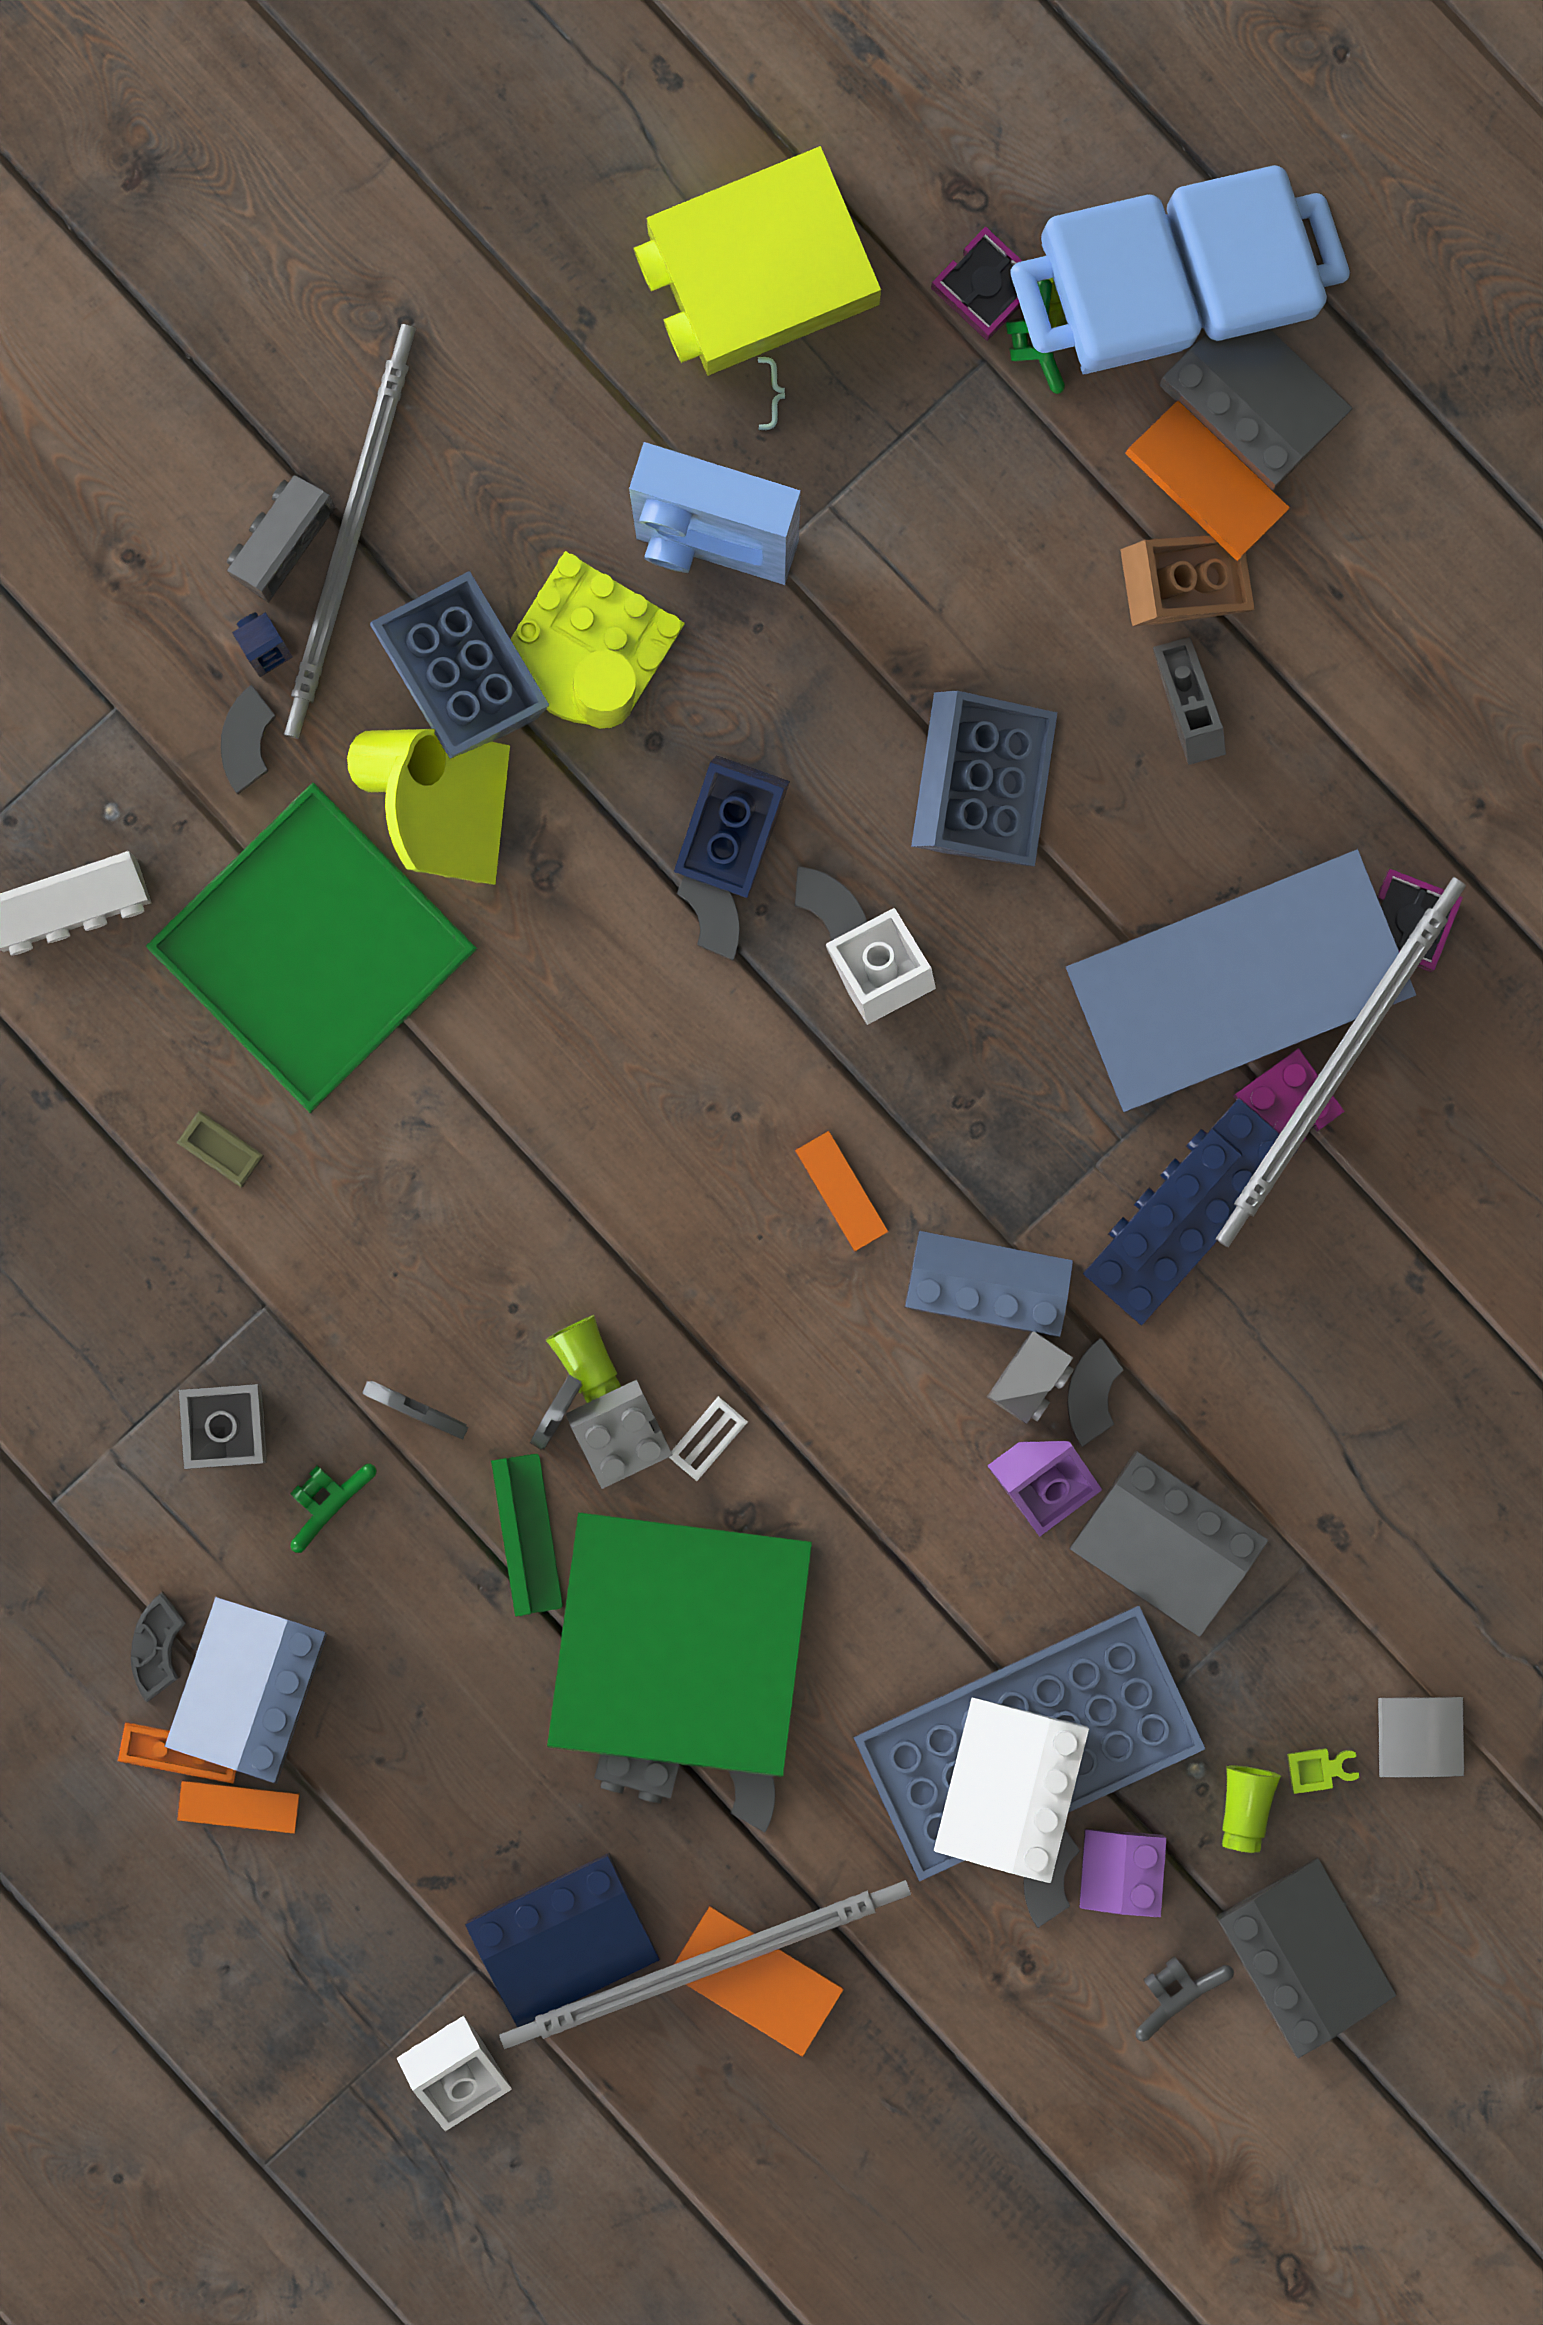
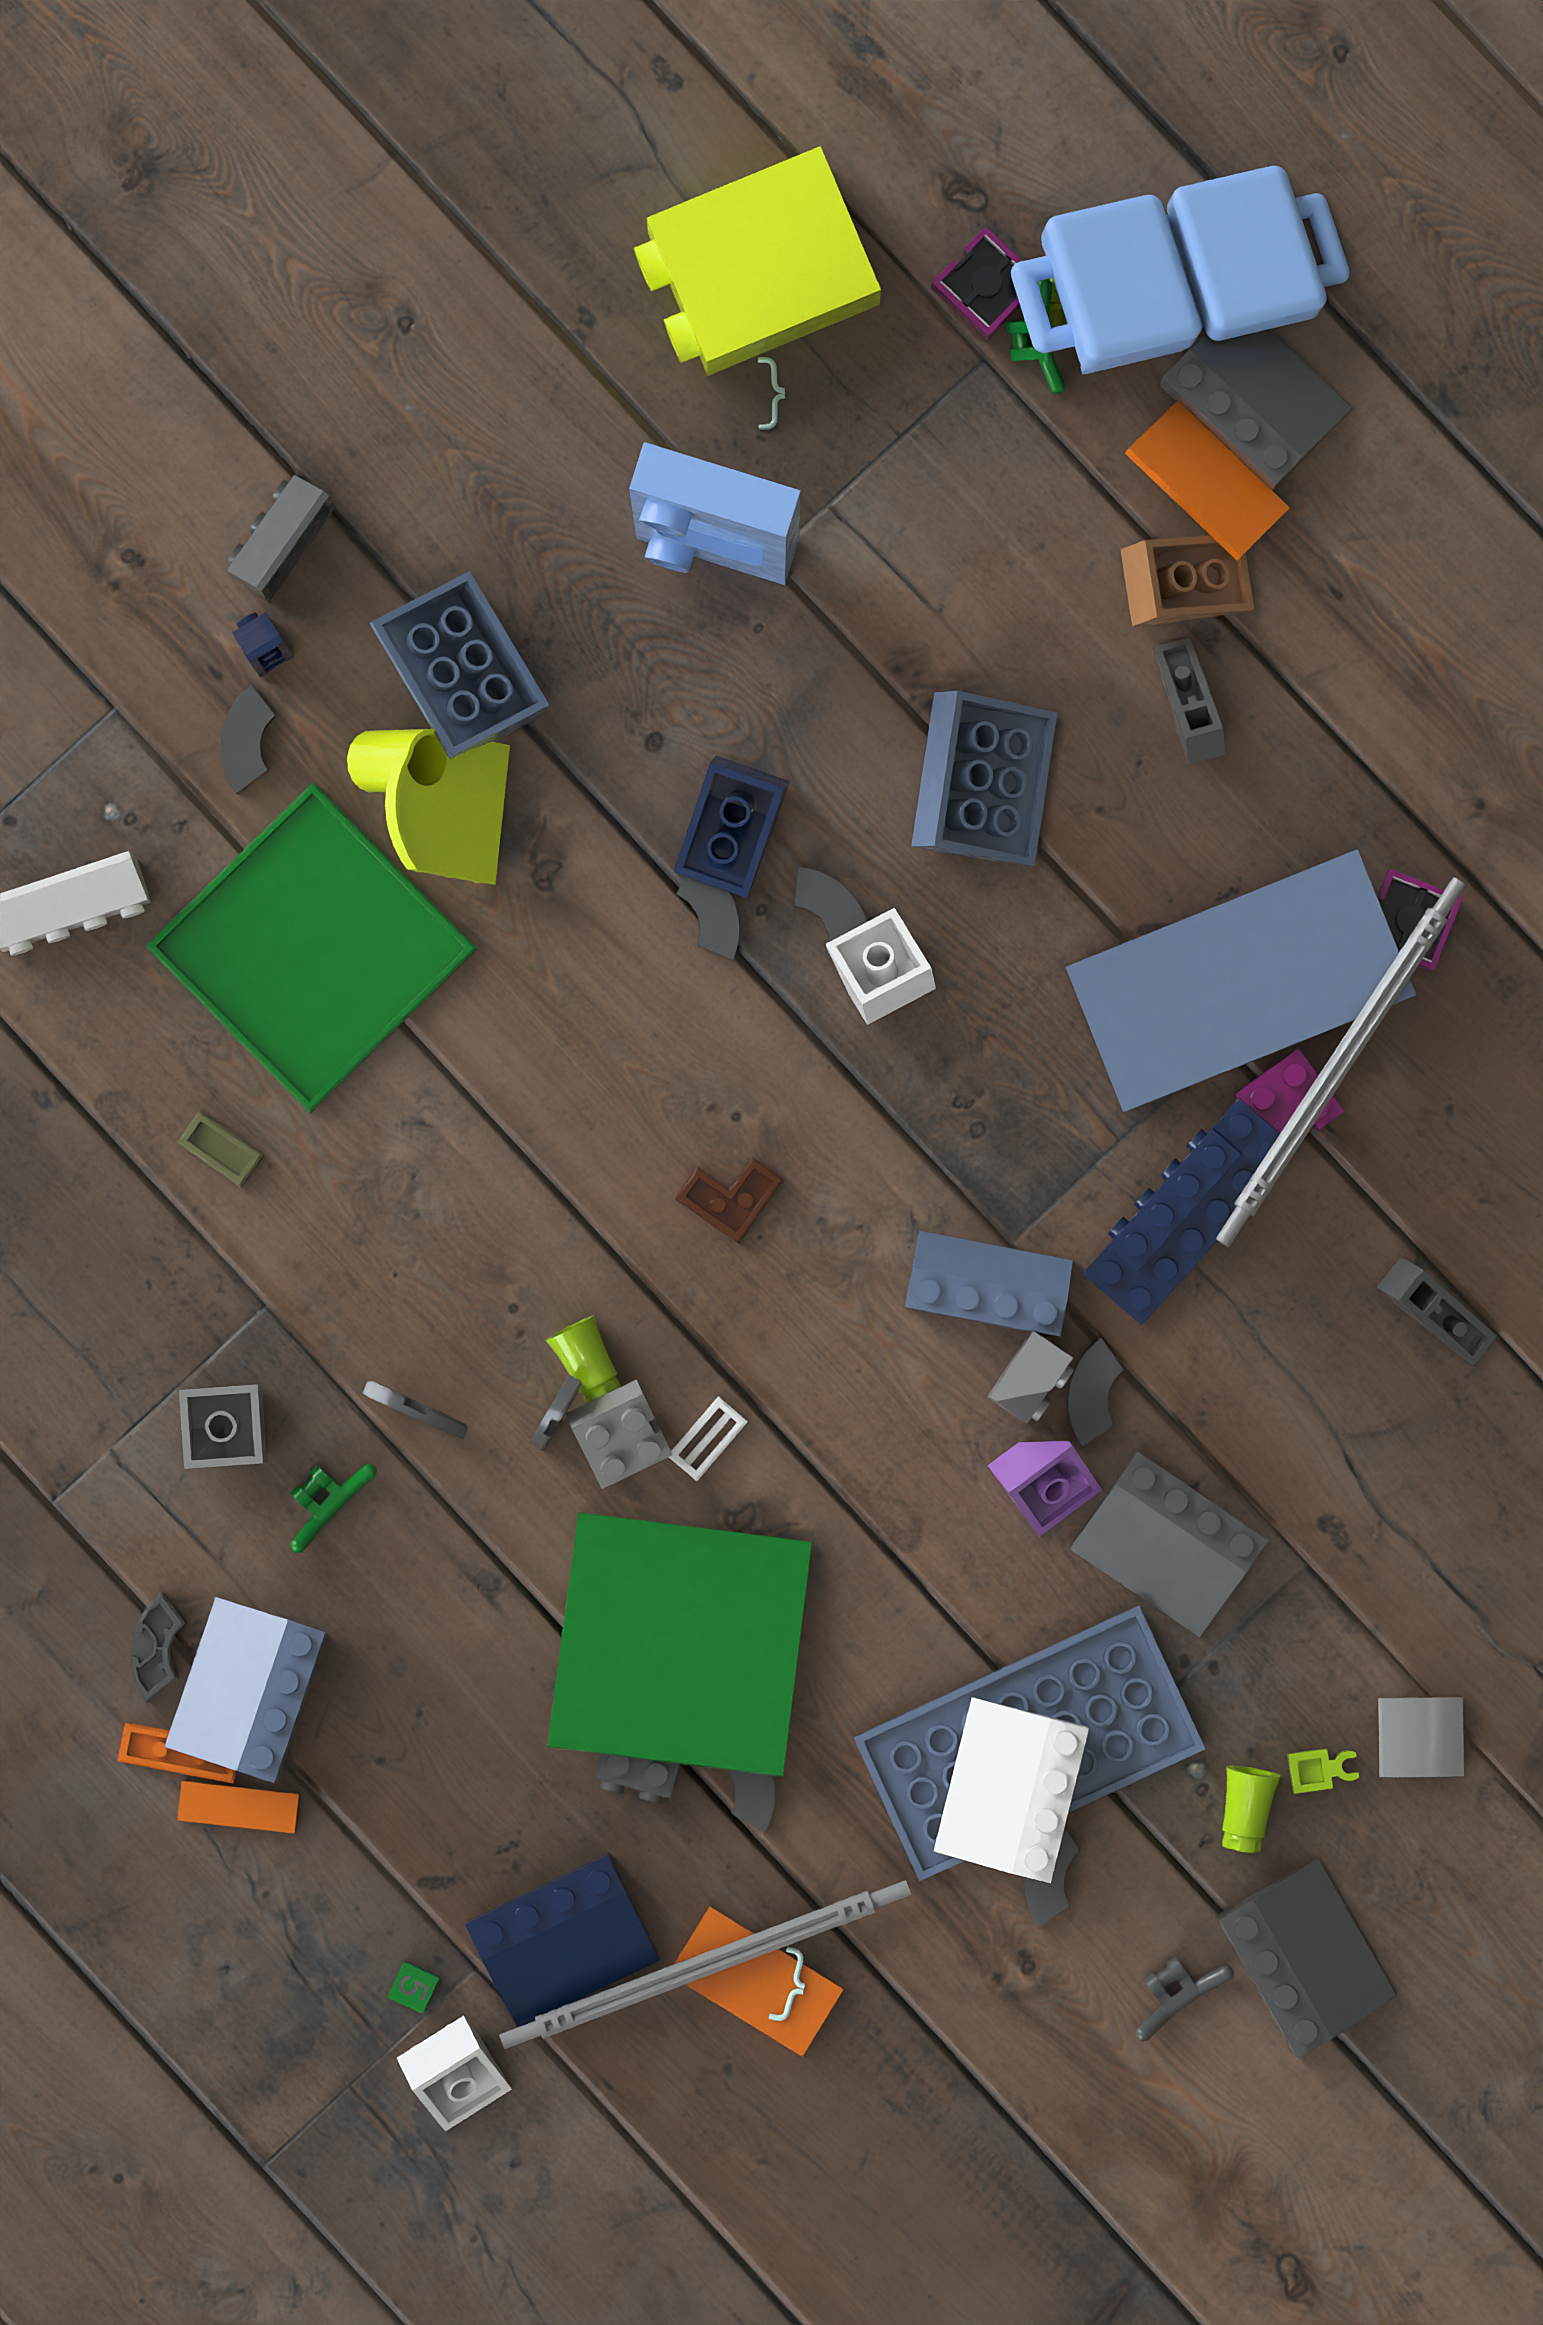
(350, 529): light grey axle -> none
(413, 1987): none -> green tile
(527, 1534): green panel -> none
(592, 644): neon yellow piece -> none
(735, 1208): none -> reddish brown tile
(793, 1993): none -> light aqua piece
(841, 1191): orange tile -> none
(1123, 1872): medium lavender slope -> none
(1436, 1310): none -> dark grey slope

